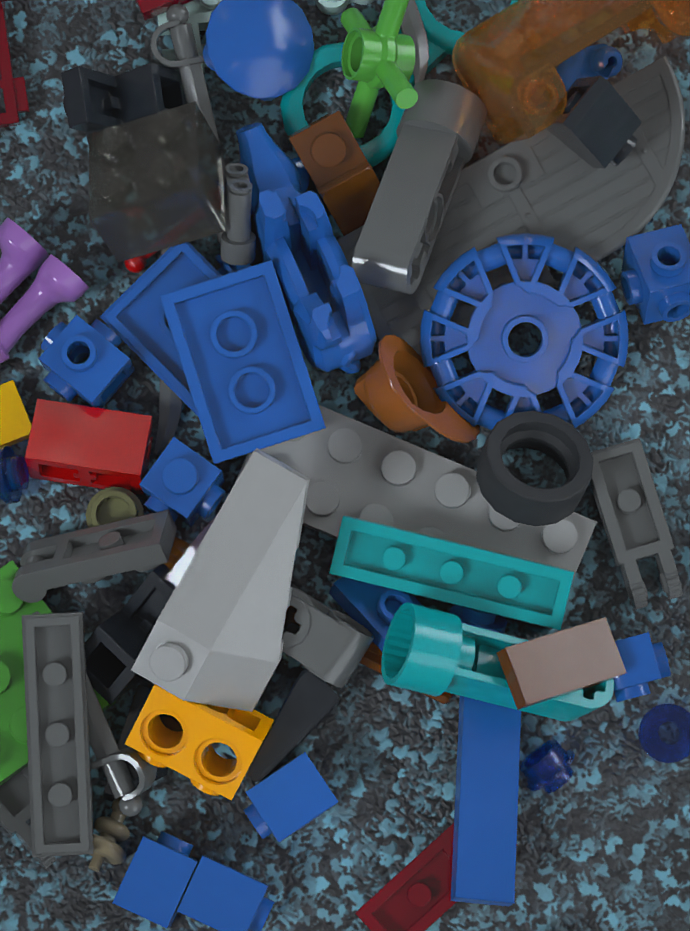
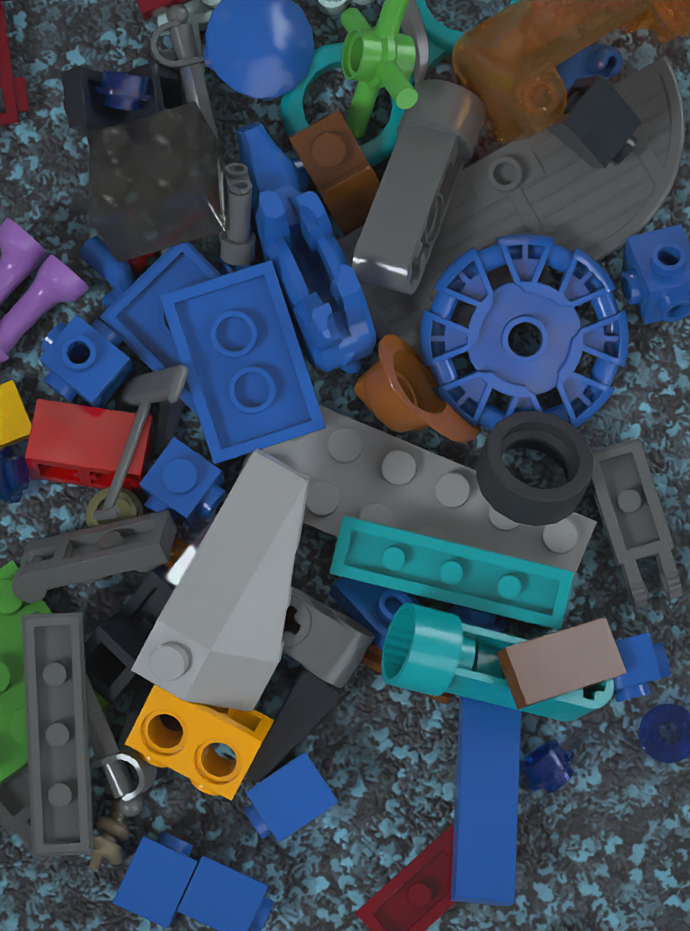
(101, 259): none -> blue arm
(123, 89): none -> clear blue plate
(142, 392): none -> dark grey piece

